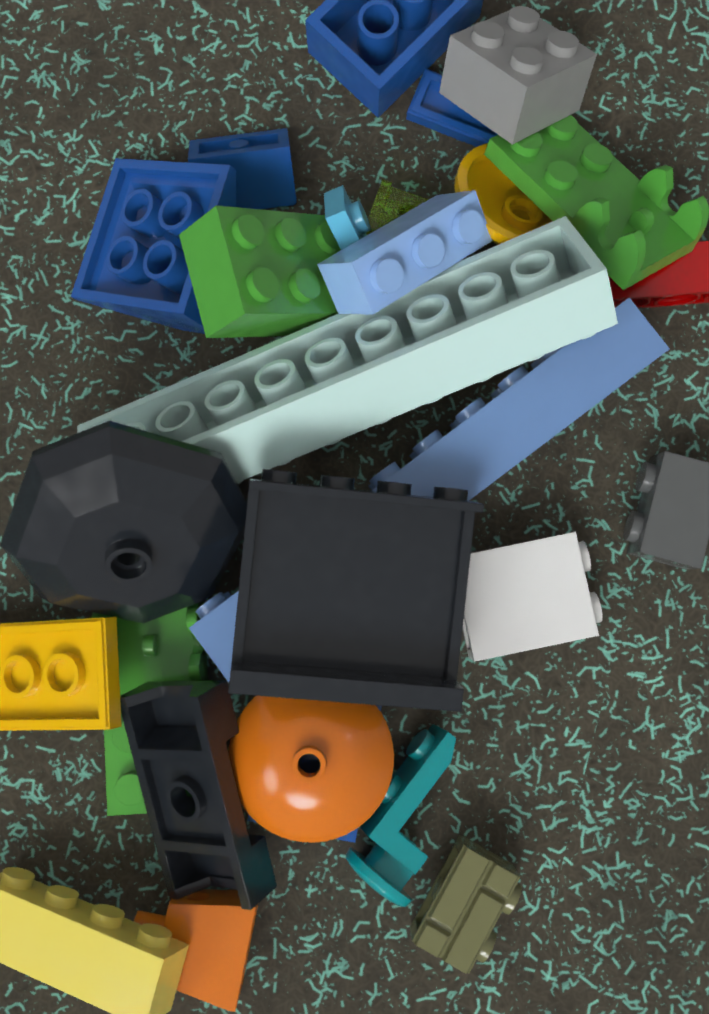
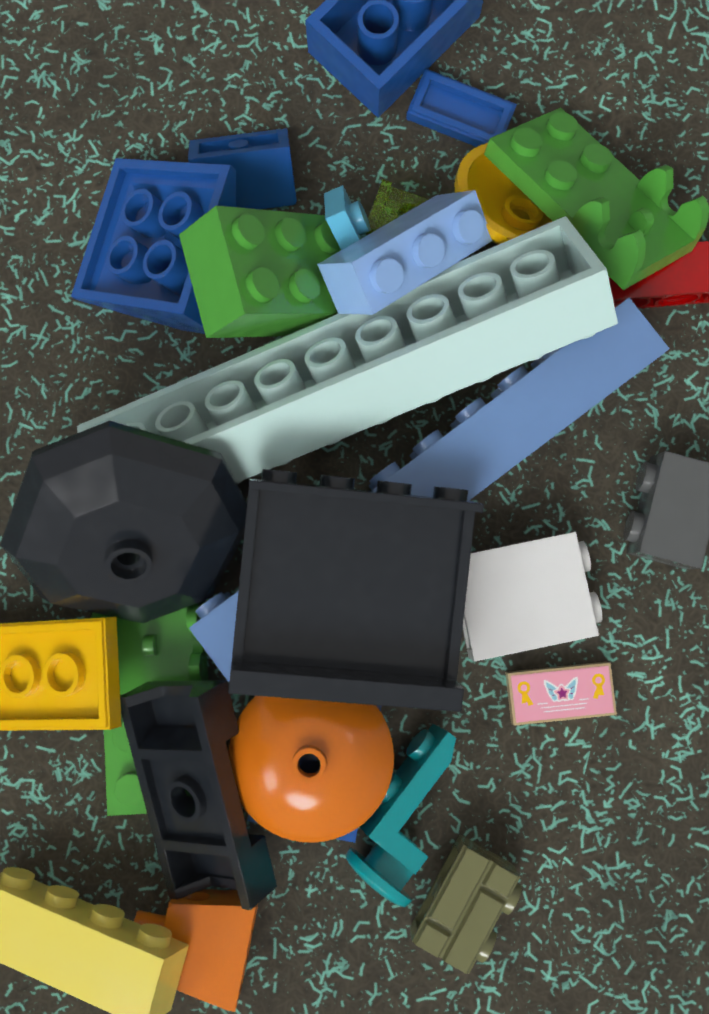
(516, 73): light grey brick -> none
(560, 693): none -> bright pink tile

